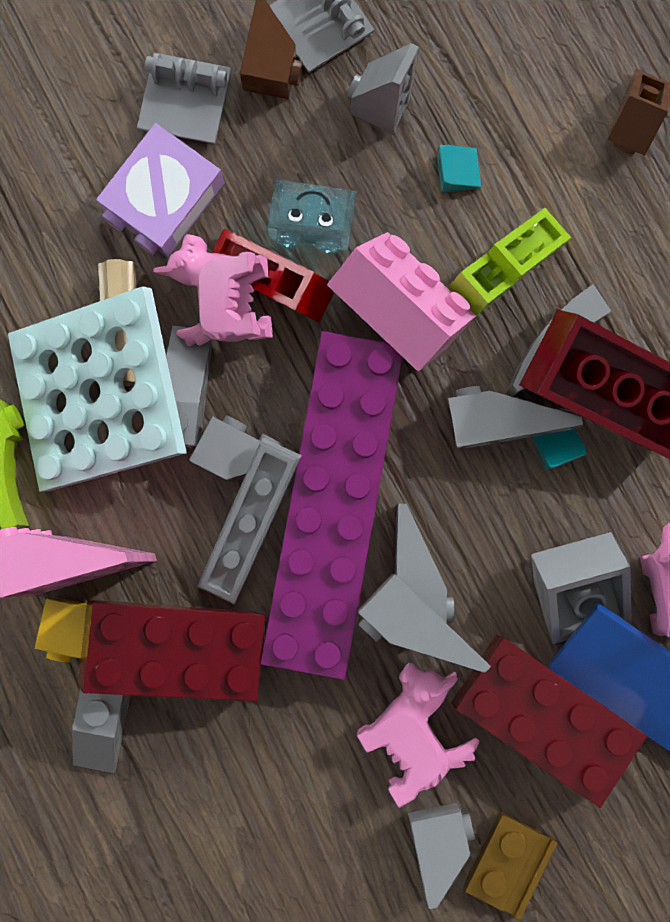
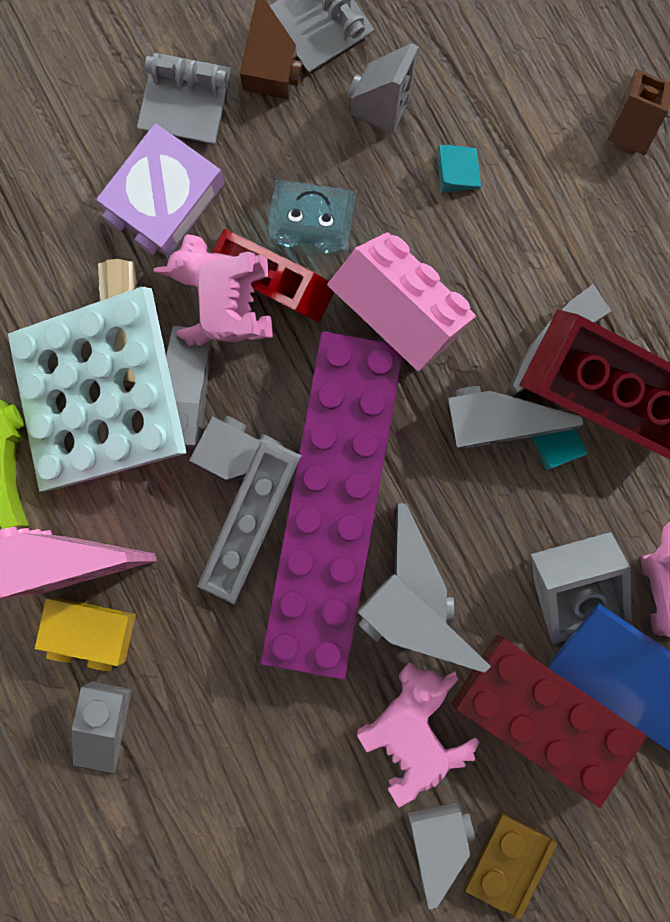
(170, 651): dark red brick -> none
(509, 261): lime slope -> none

